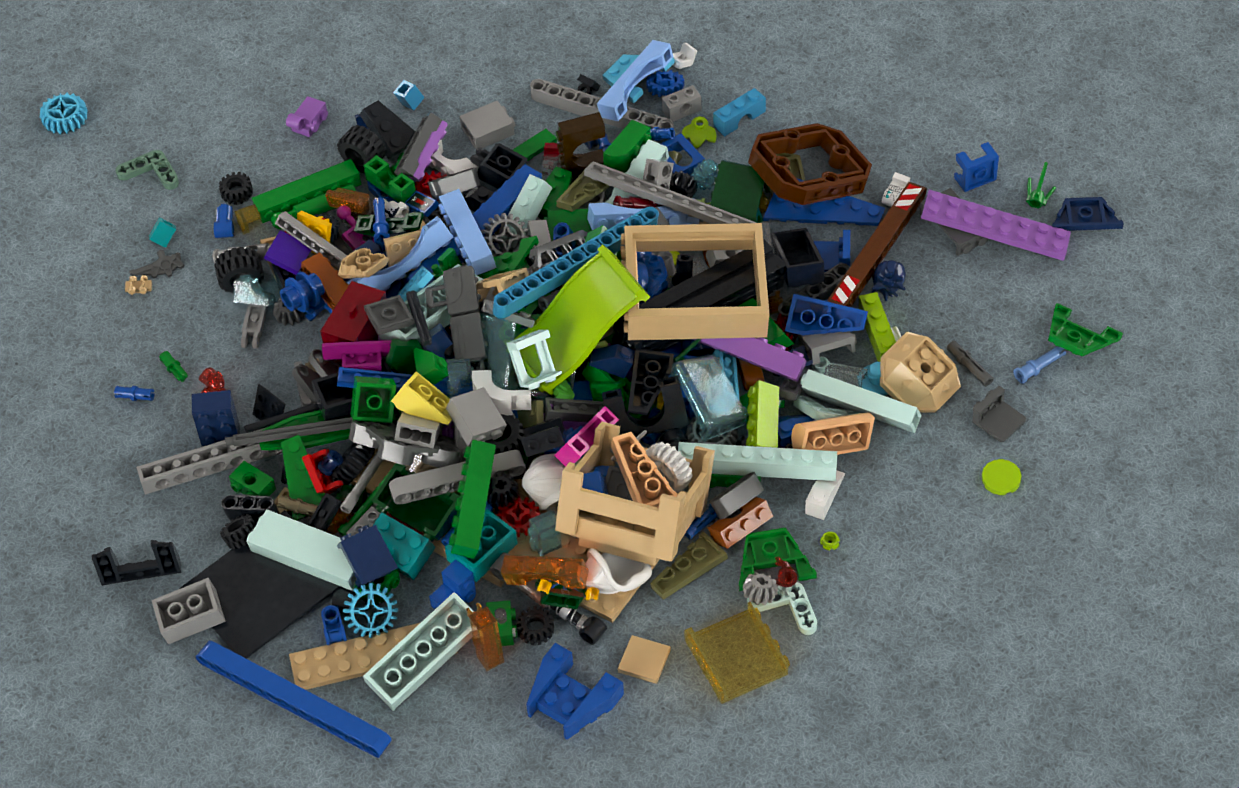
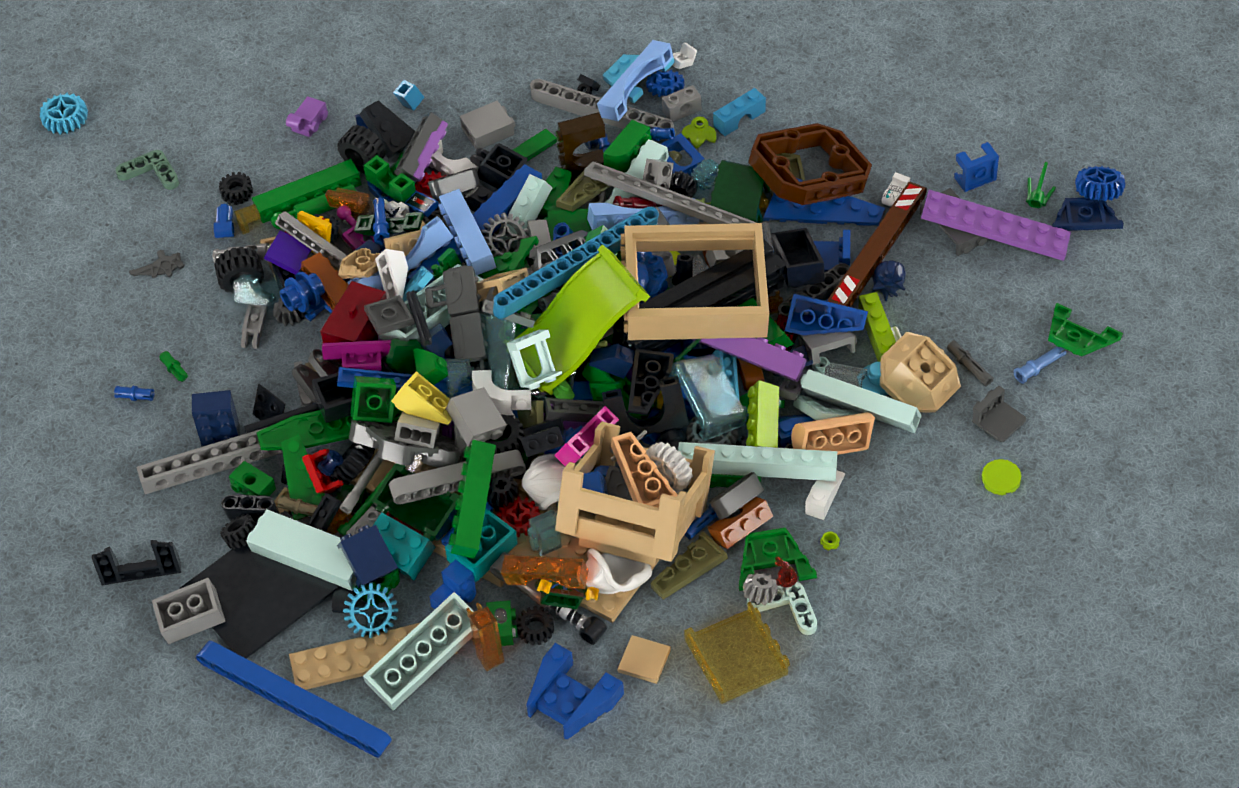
(134, 286): tan piece -> none
(162, 232): teal panel -> none
(213, 380): clear red piece -> none
(289, 432): dark grey piece -> none
(333, 628): blue piece -> none
(392, 271): none -> white slope
(550, 158): leg -> none
(1100, 183): none -> blue gear

